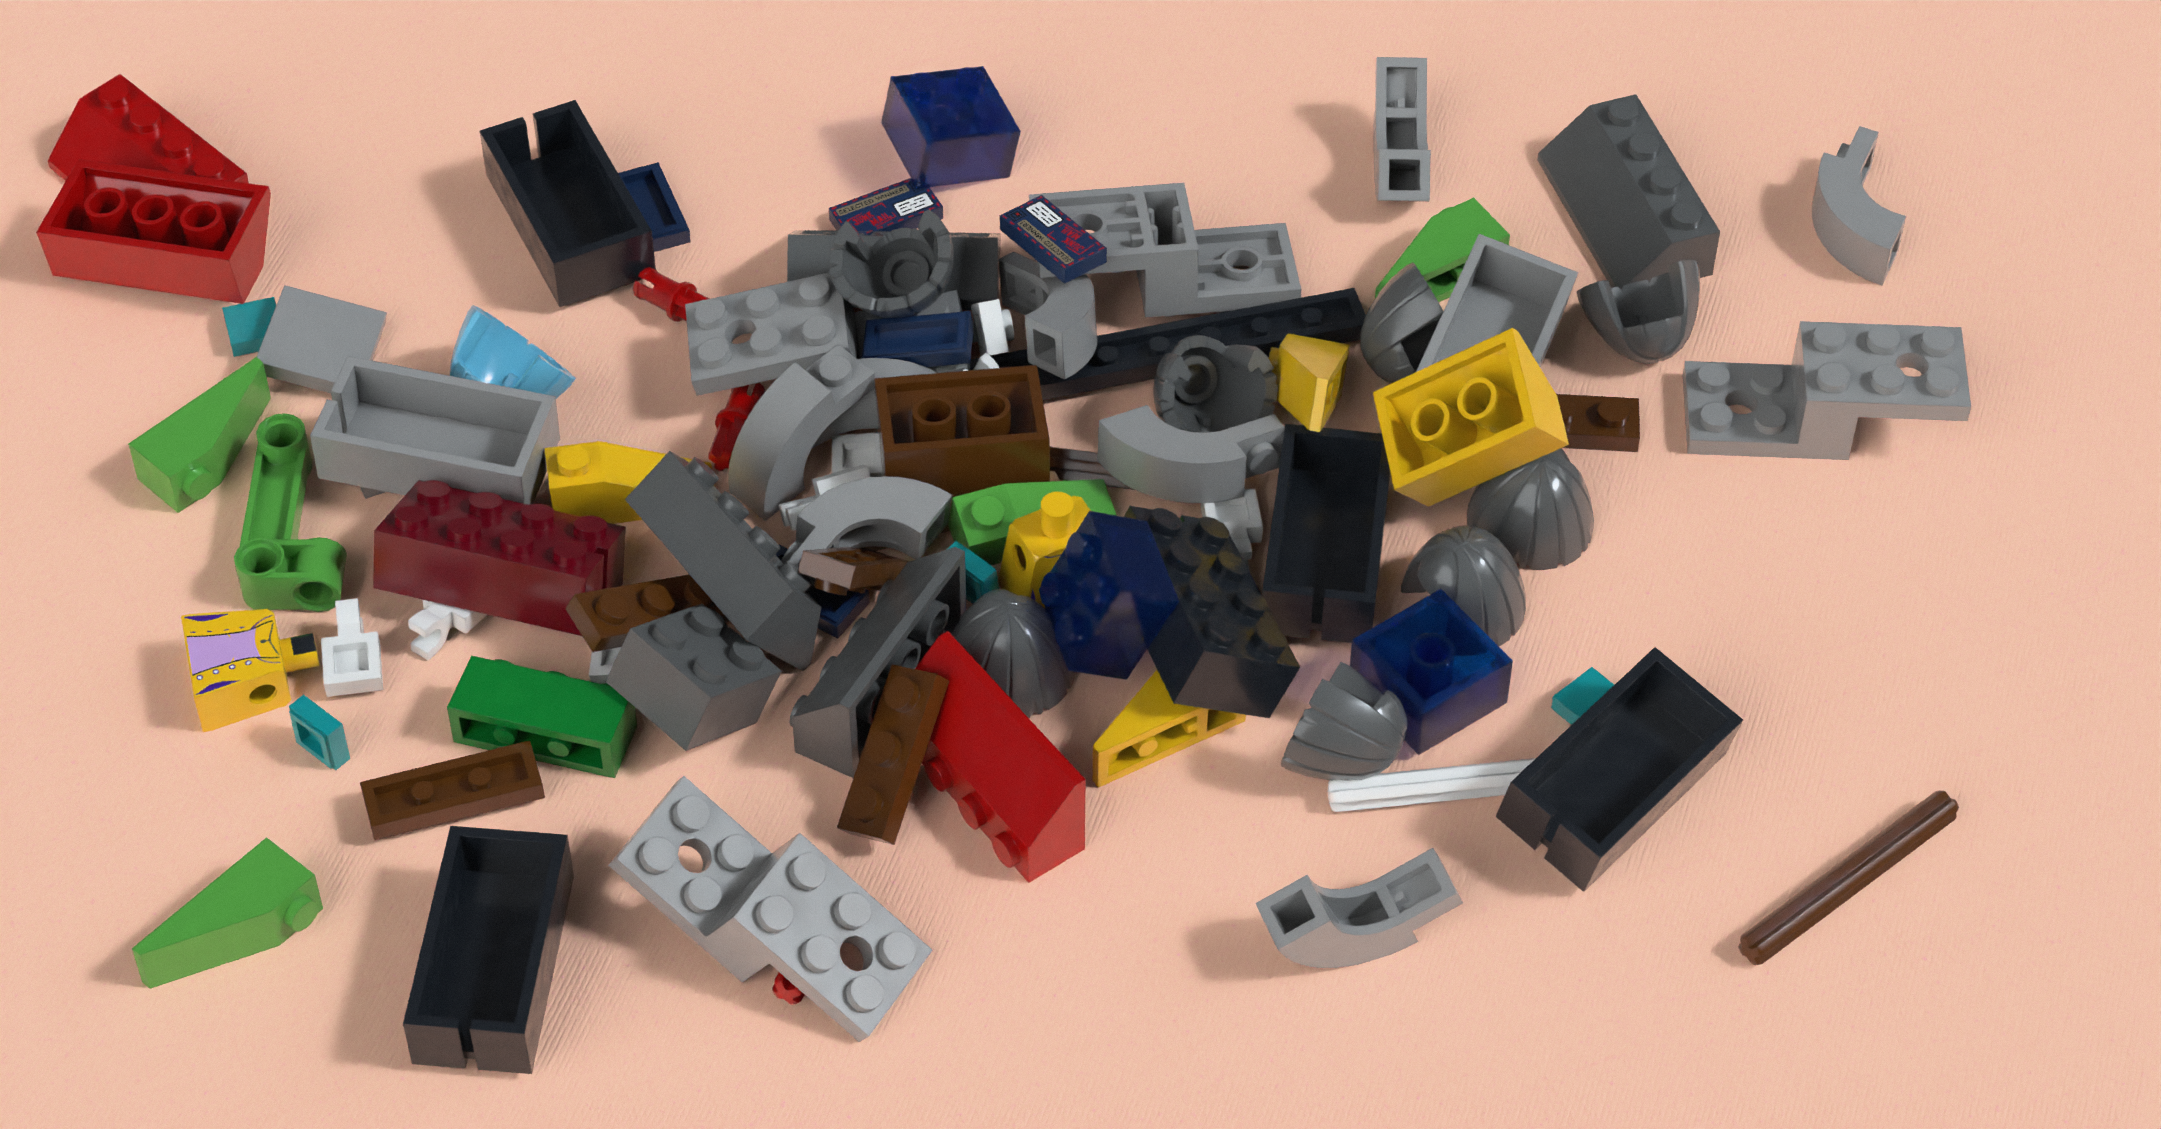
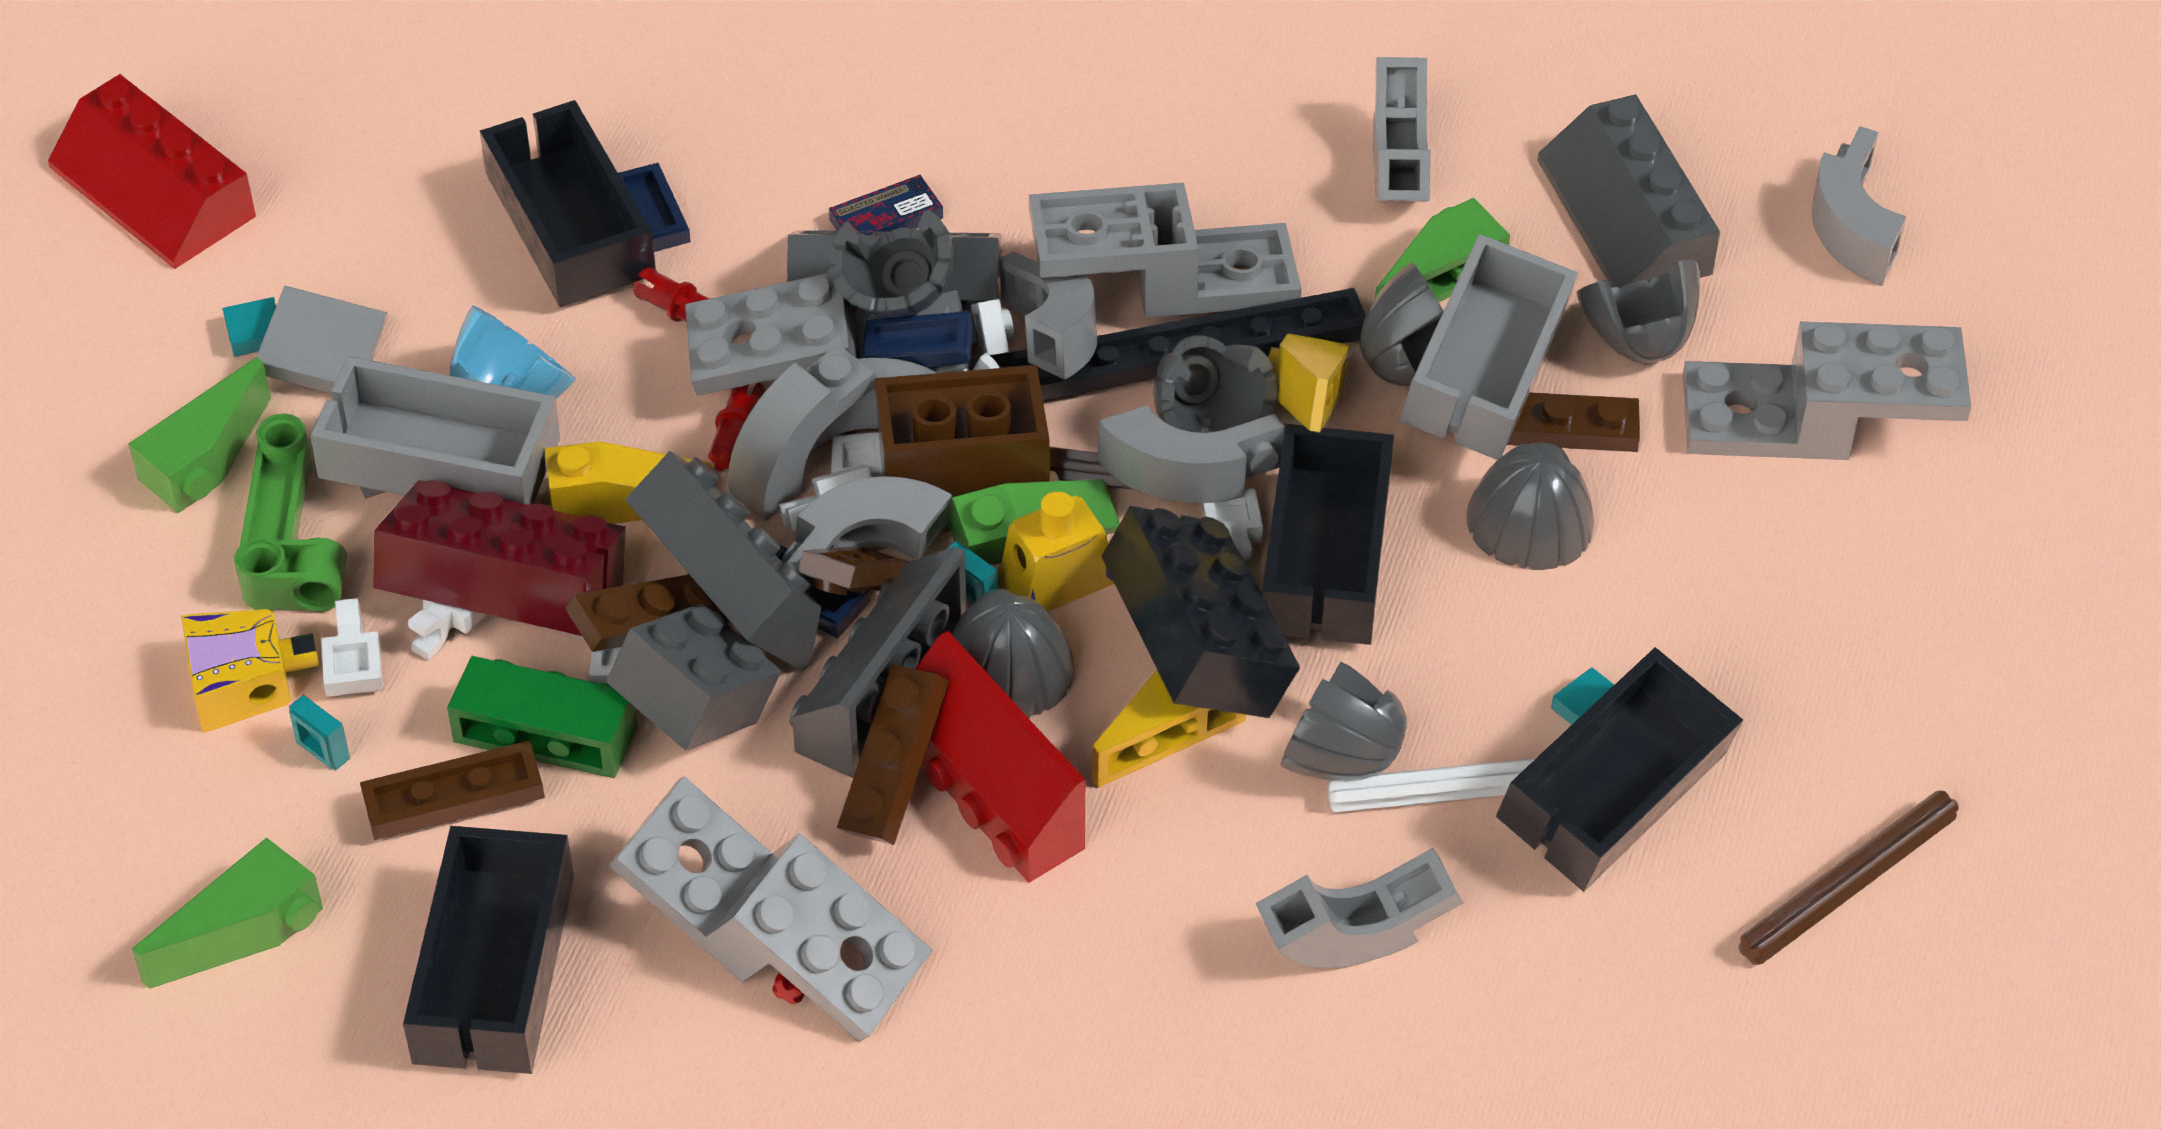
(157, 231): red slope -> none
(950, 127): clear blue brick -> none
(1053, 239): dark blue tile -> none
(1108, 595): clear blue brick -> none
(1436, 666): clear blue brick -> none
(1468, 419): yellow slope -> none
(1475, 574): dark grey hair -> none

